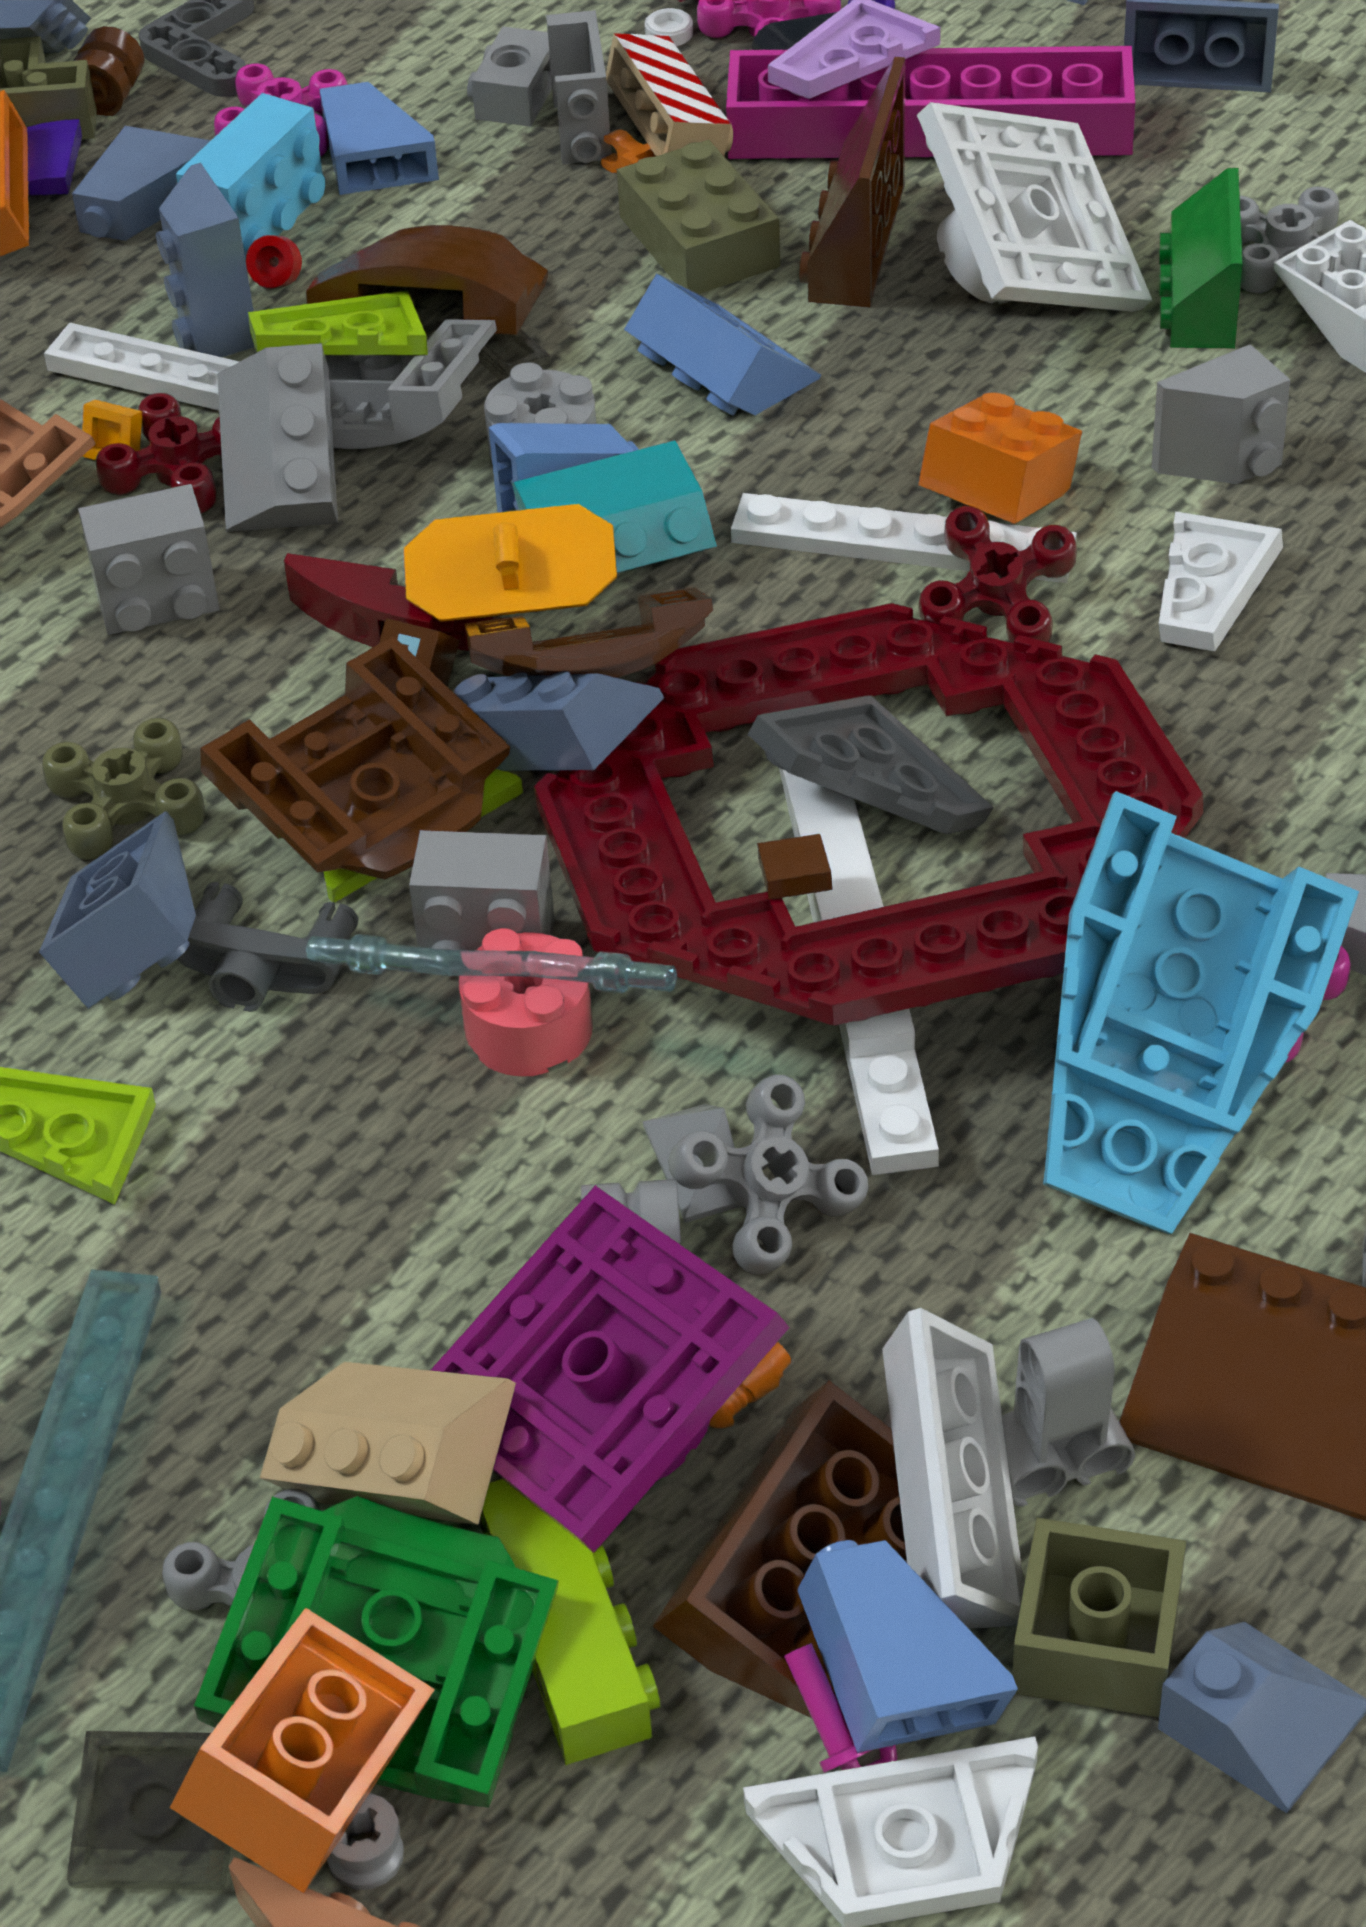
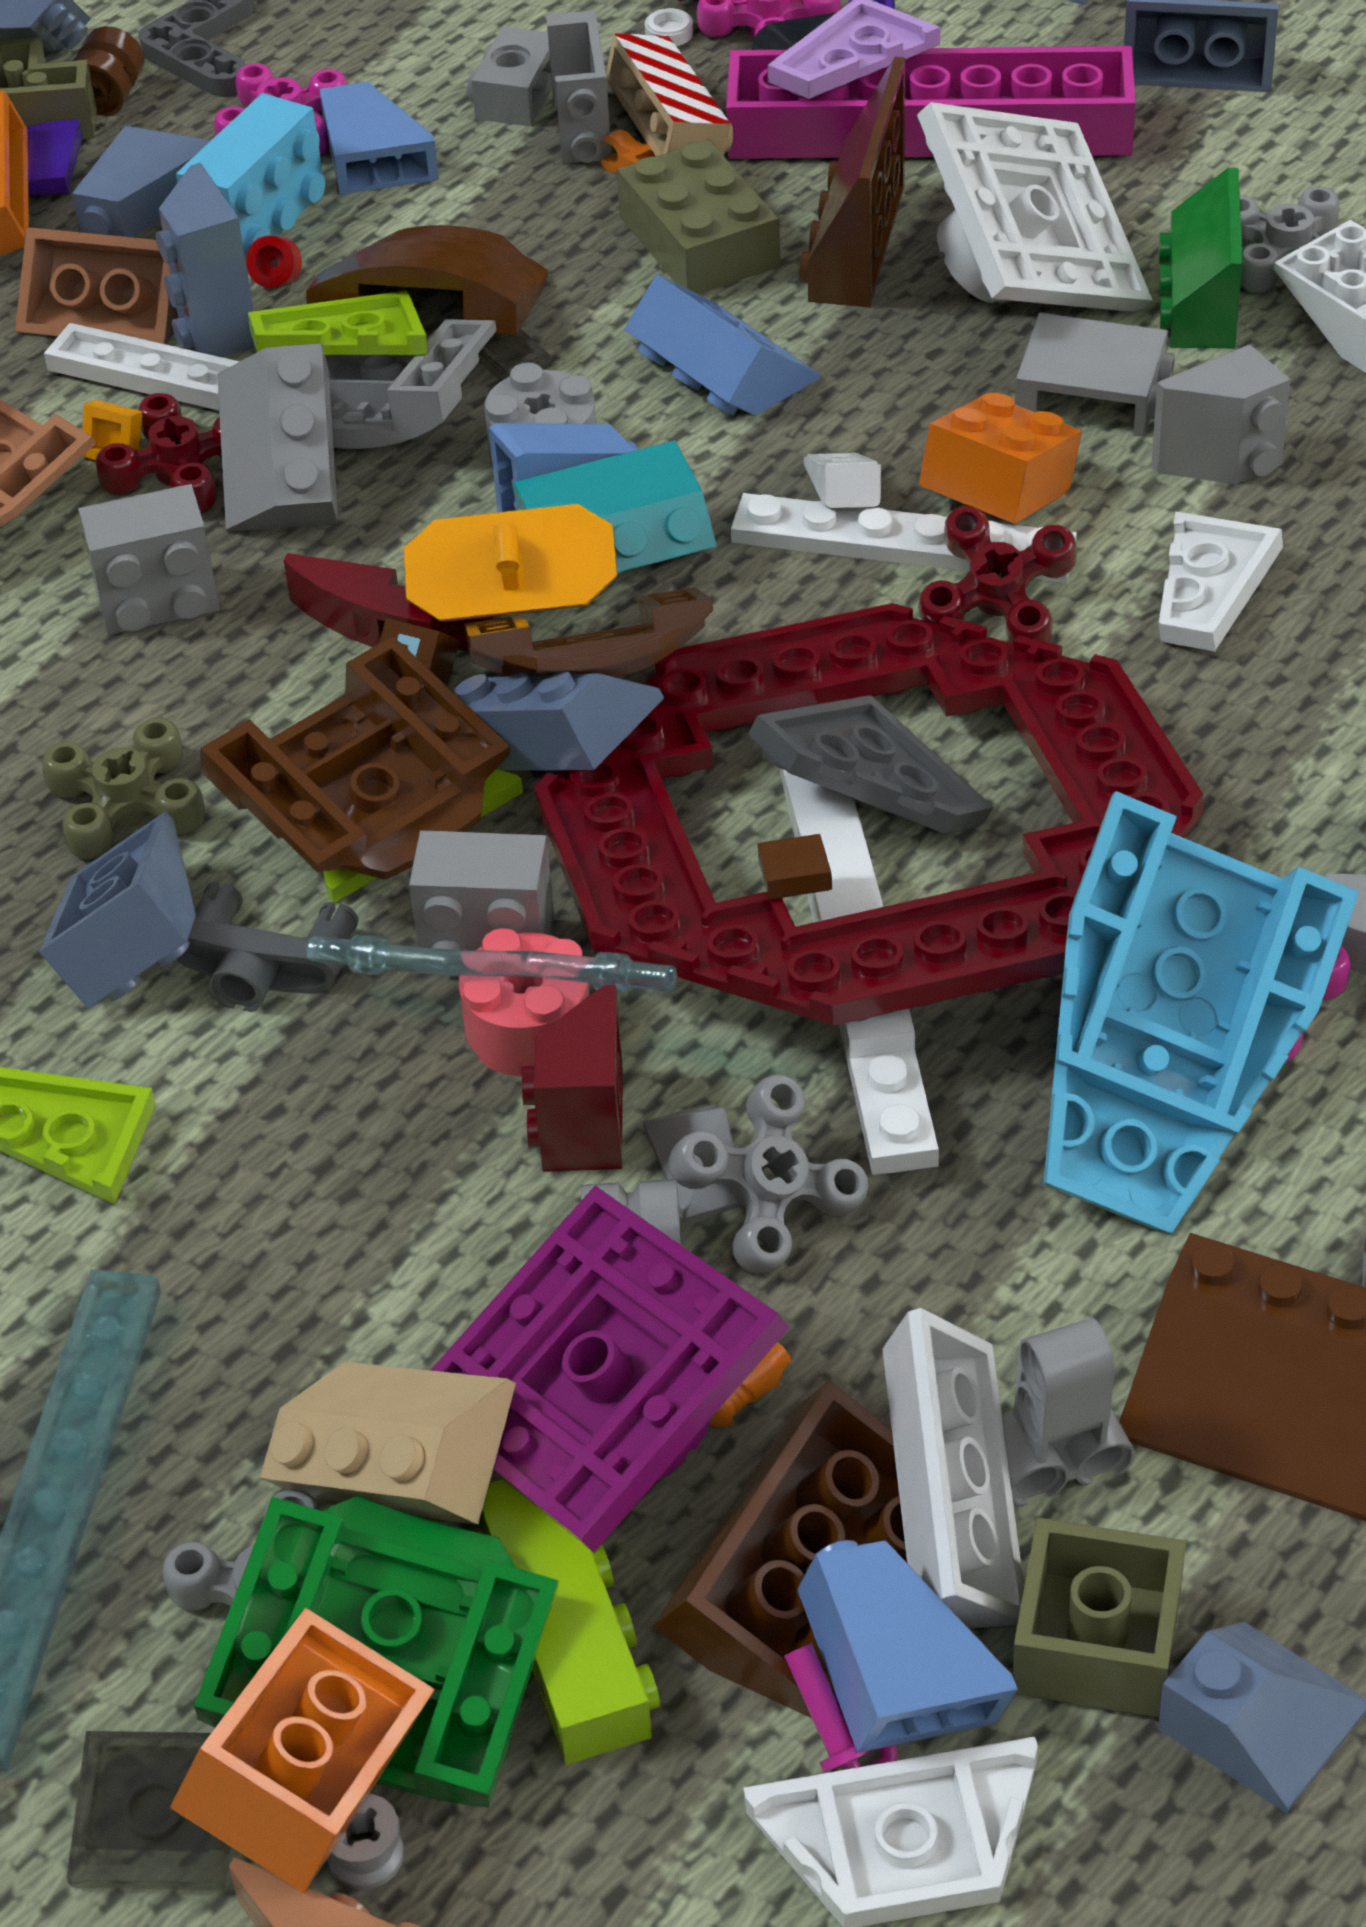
(94, 284): none -> nougat slope
(578, 1088): none -> dark red slope
(845, 479): none -> white slope
(1094, 362): none -> light grey panel

